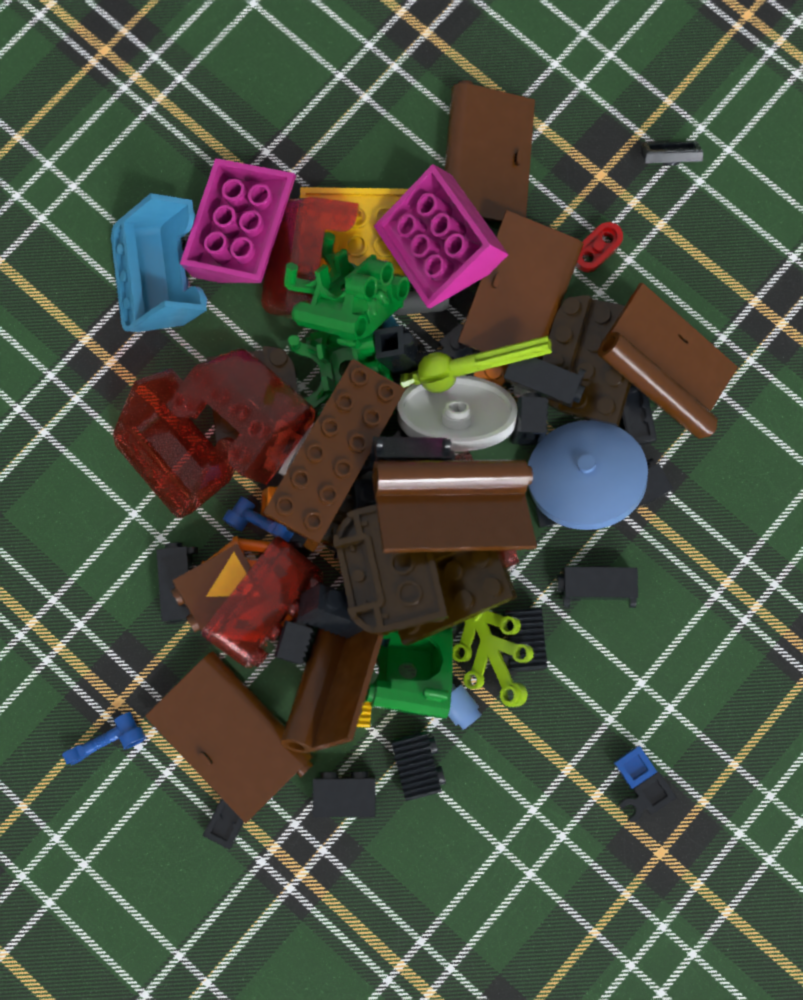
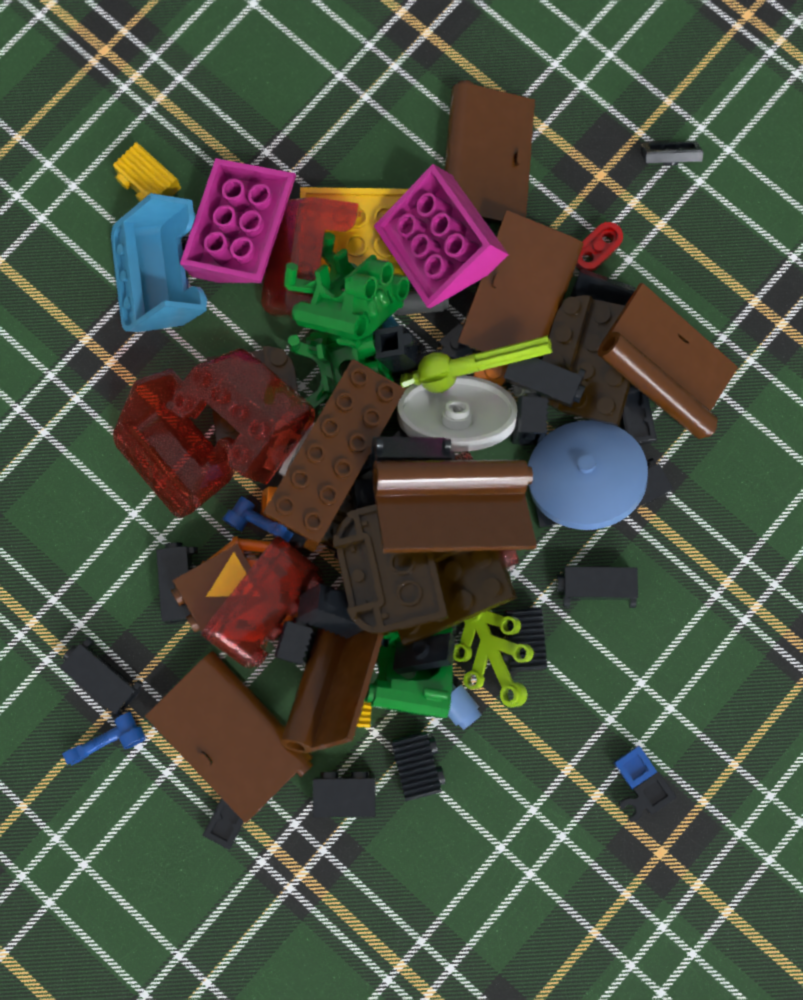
(100, 677): none -> black brick
(144, 174): none -> yellow brick
(424, 654): none -> black plate
(602, 288): none -> black plate

